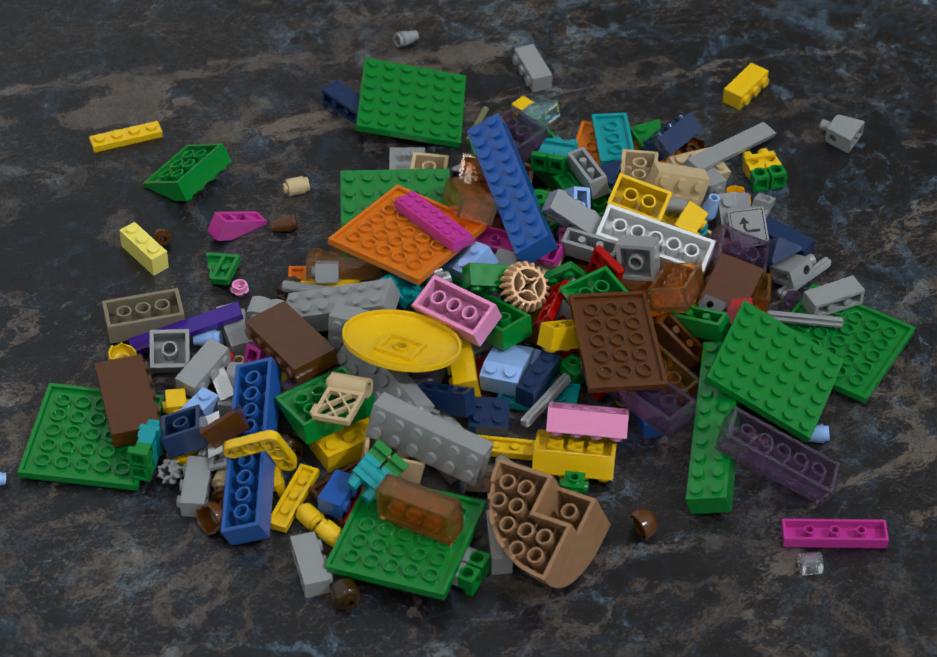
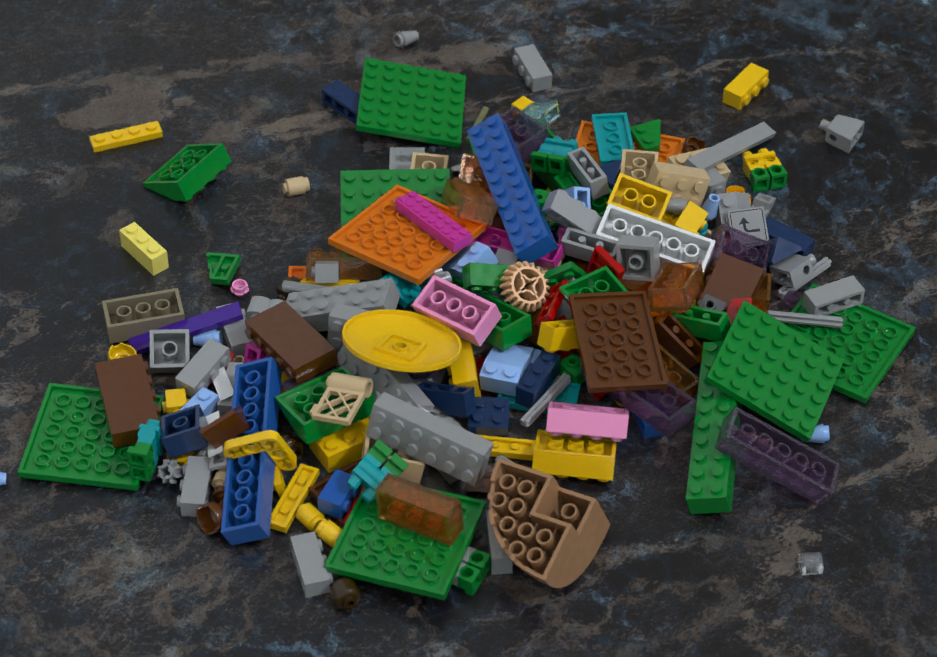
(162, 233): reddish brown plate -> none
(234, 224): dark pink slope -> none
(284, 224): reddish brown cone -> none
(575, 482): green brick -> none
(644, 522): reddish brown hair -> none
(673, 136): dark blue brick -> none
(834, 533): dark pink piece -> none

